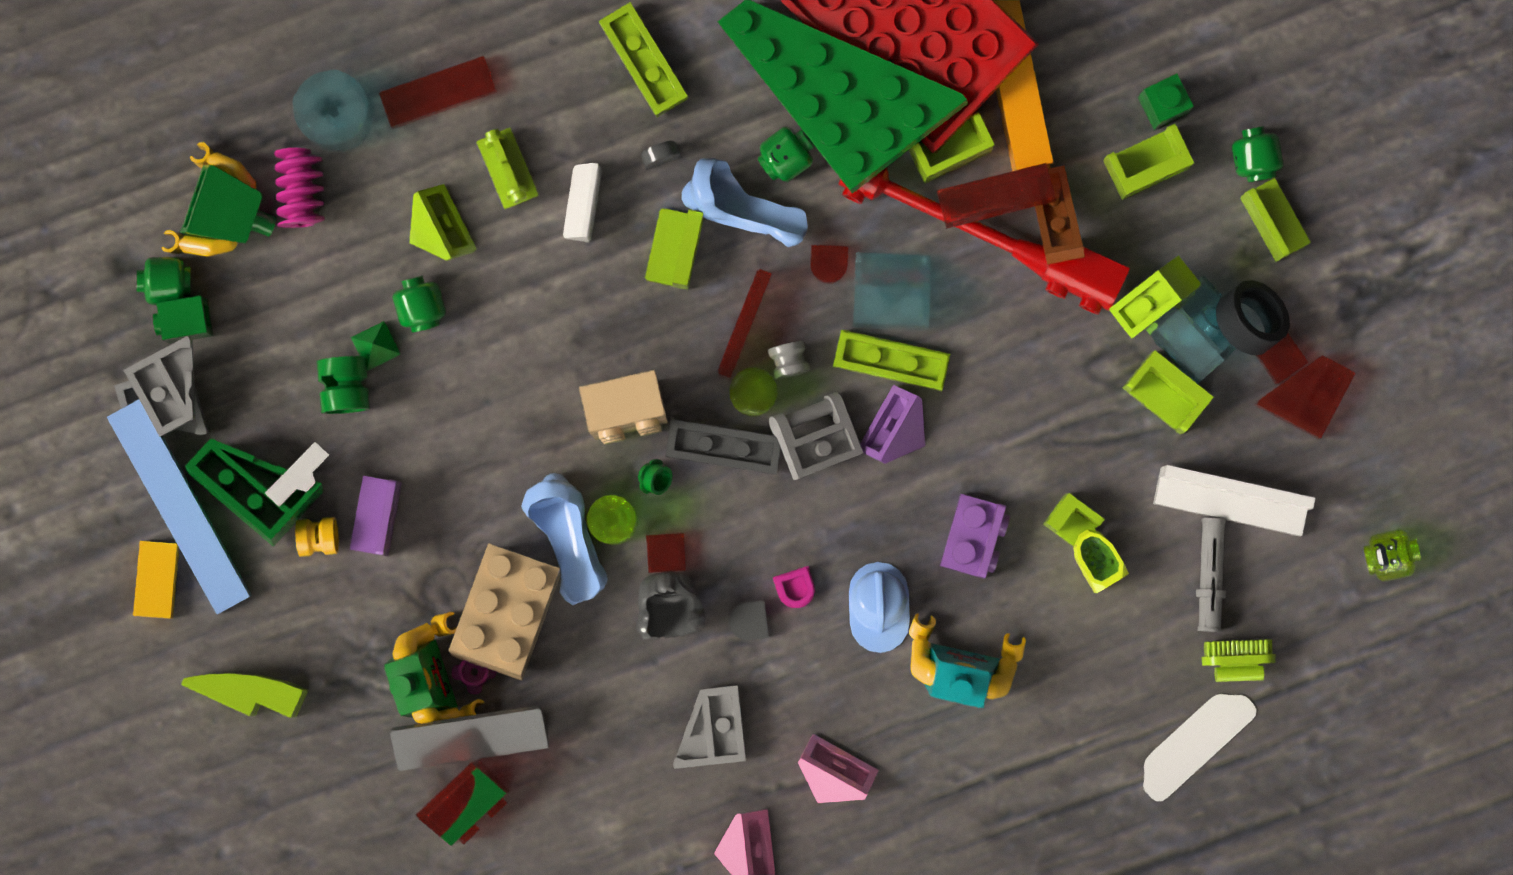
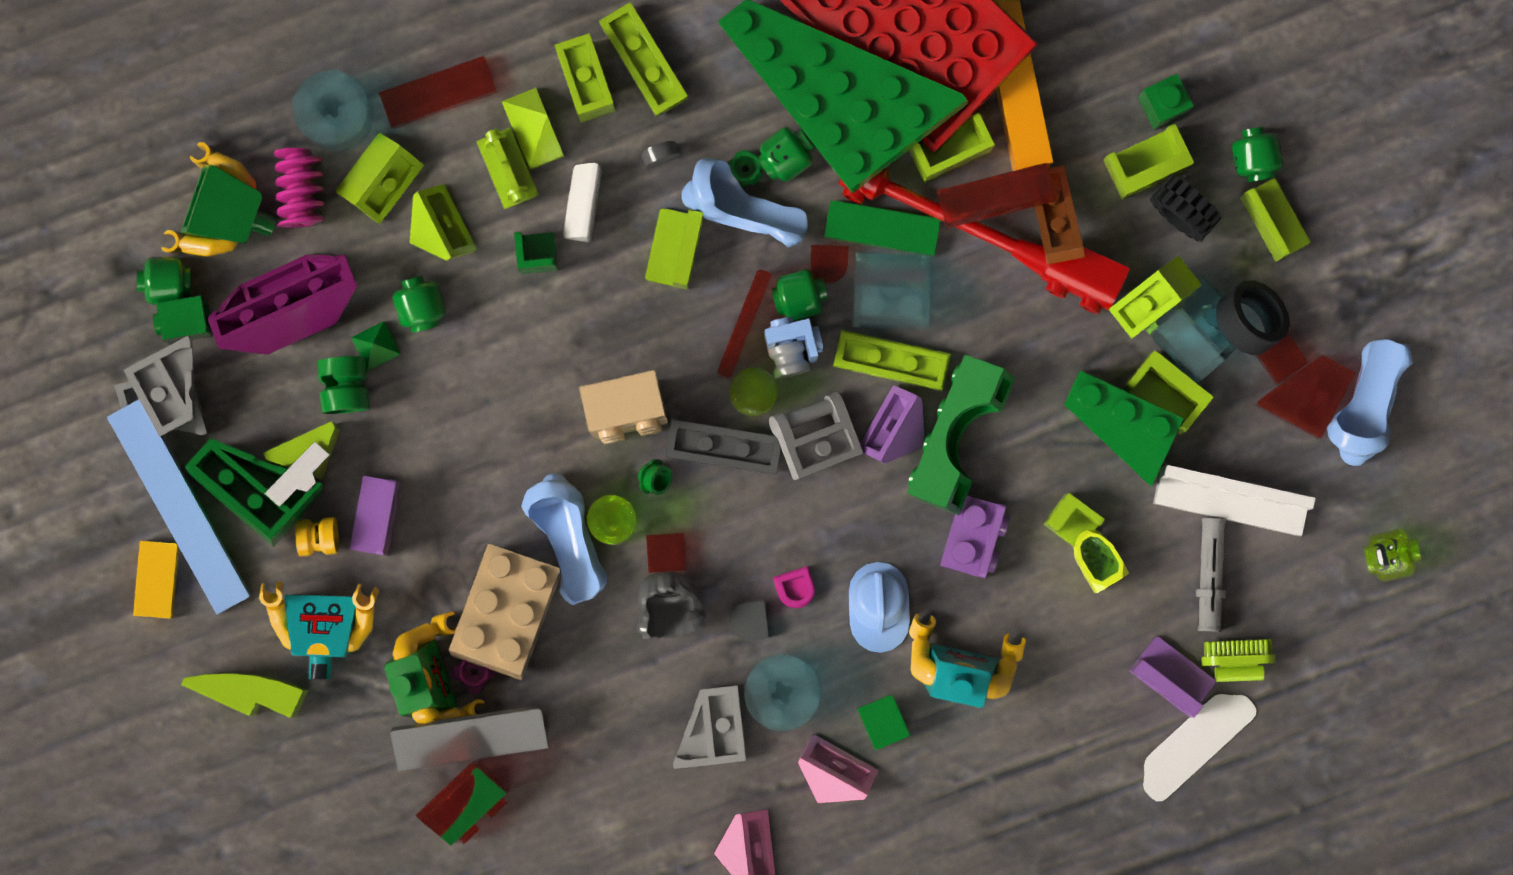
(284, 305): none -> magenta wedge
(291, 451): none -> lime slope
(320, 624): none -> torso
(379, 177): none -> lime panel
(532, 128): none -> lime slope
(535, 252): none -> green panel
(585, 77): none -> lime panel
(746, 158): none -> green plate
(786, 331): none -> light blue bracket
(799, 295): none -> green head
(802, 701): none -> clear light blue brick
(882, 228): none -> green tile
(883, 722): none -> green panel
(975, 391): none -> green arch
(1125, 423): none -> green wedge
(1173, 676): none -> medium lavender panel
(1185, 208): none -> black tyre
(1363, 424): none -> light blue hair

